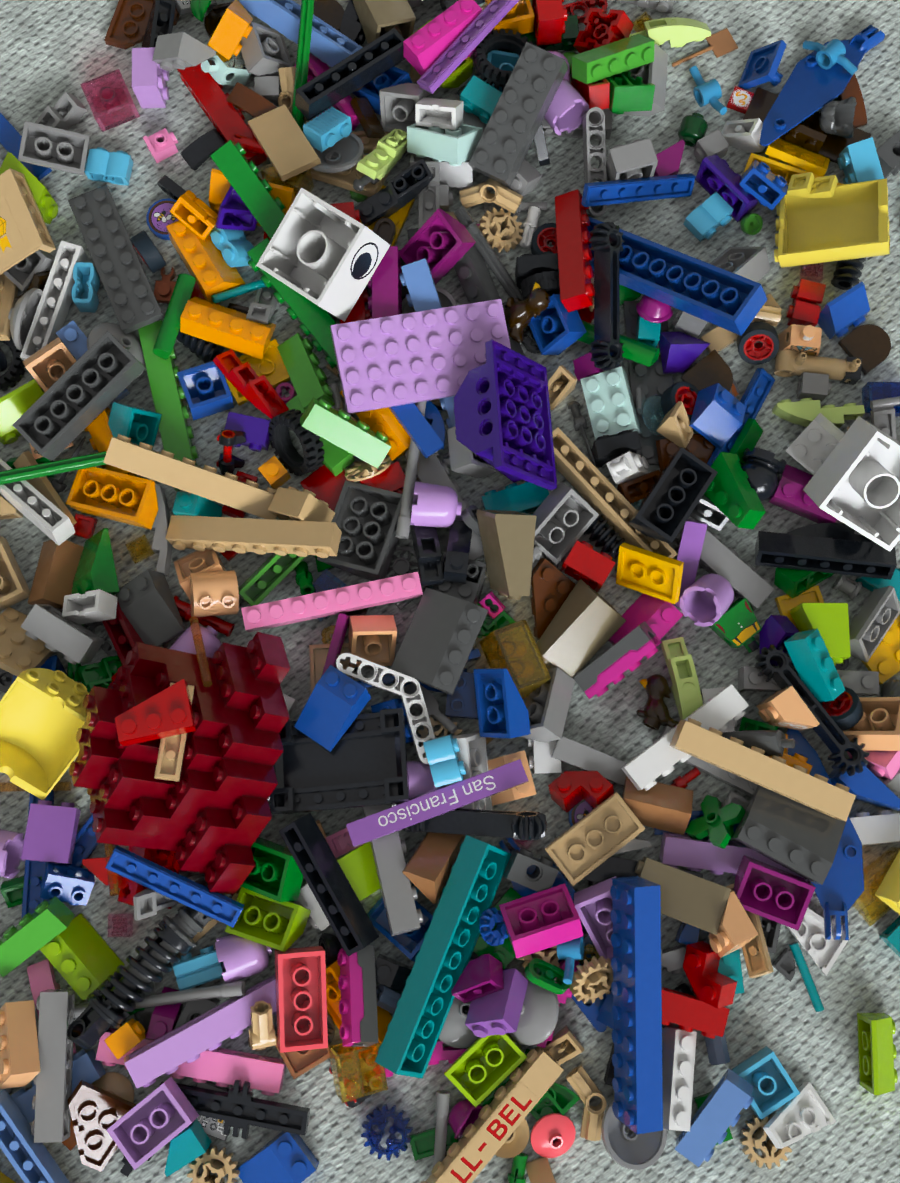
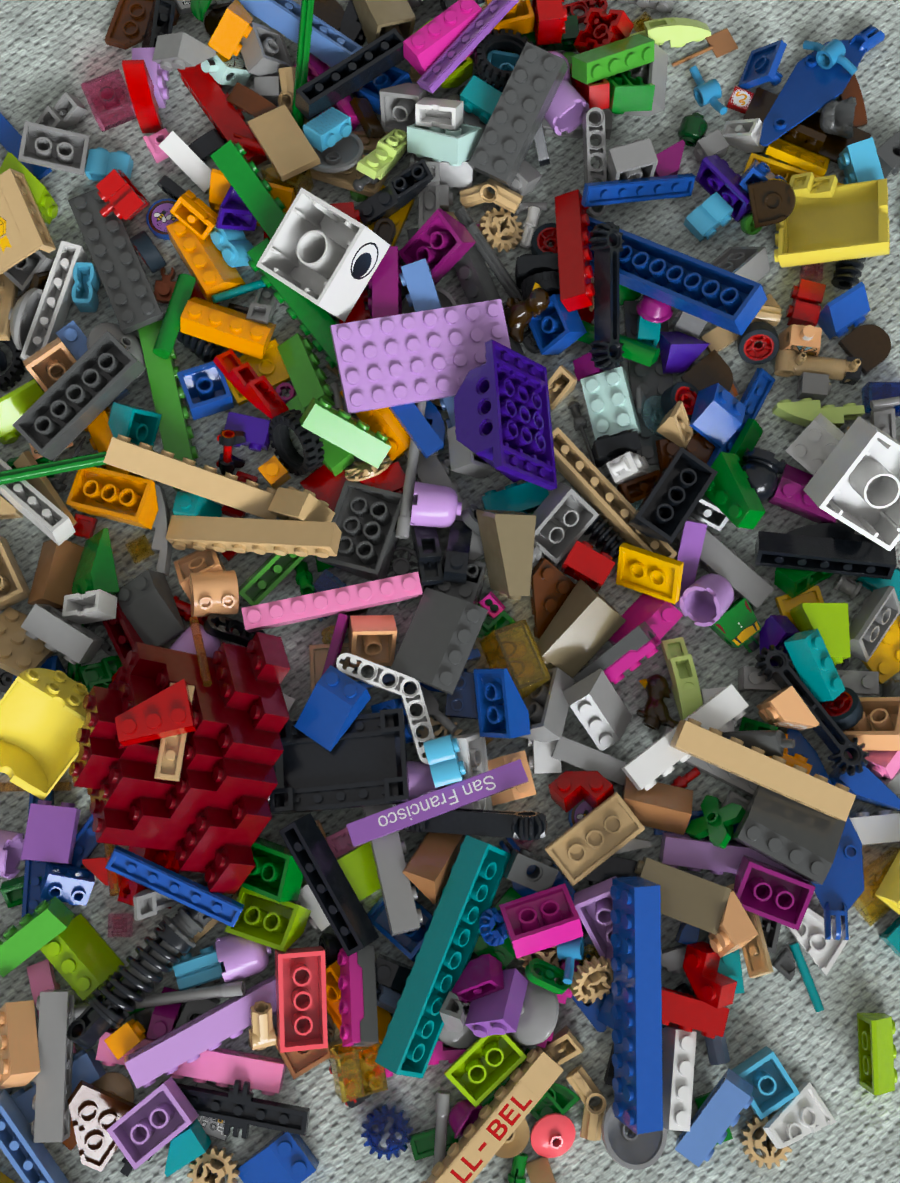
(121, 195): none -> red brick
(142, 95): none -> red slope
(187, 161): none -> white tile
(216, 624): none -> black beam
(453, 1013): none -> light grey brick
(599, 709): none -> light grey slope
(771, 201): none -> dark brown tile

